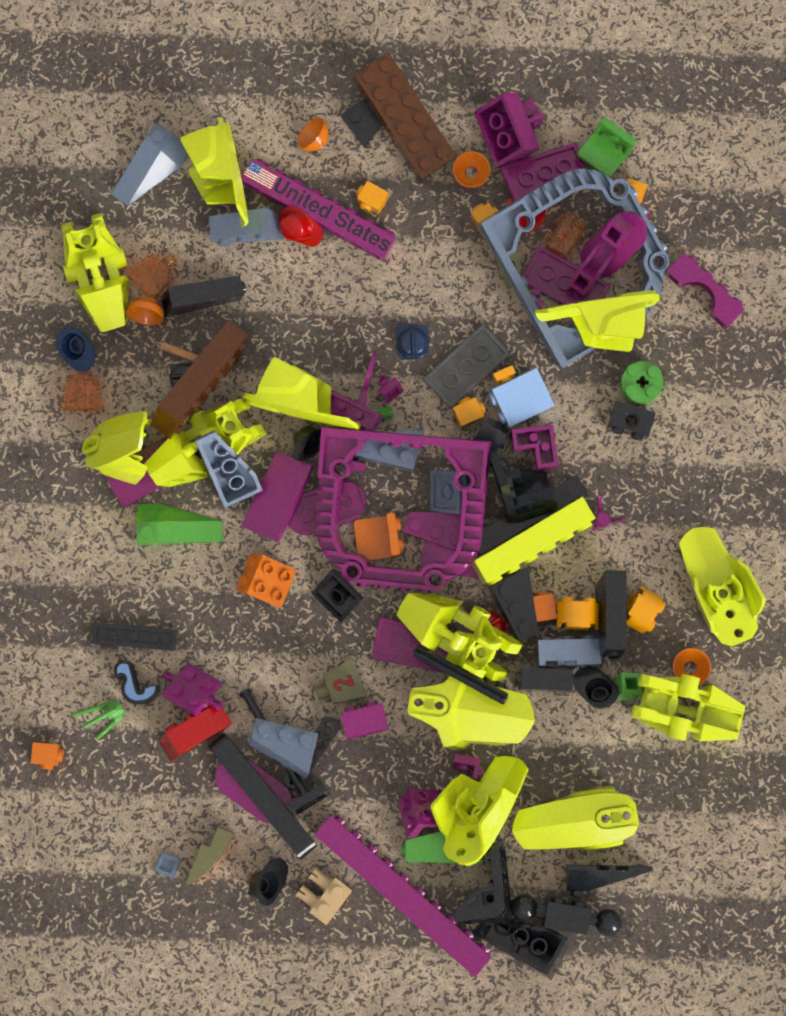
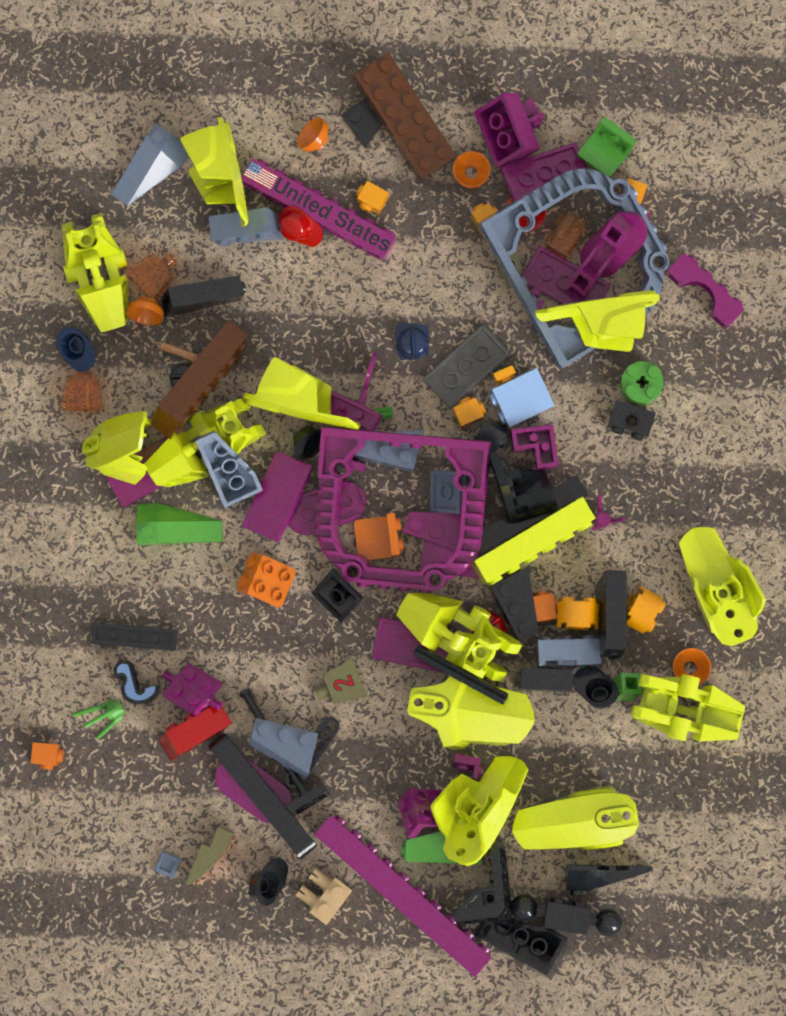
(364, 720): magenta brick -> none
(389, 389): magenta tile -> none

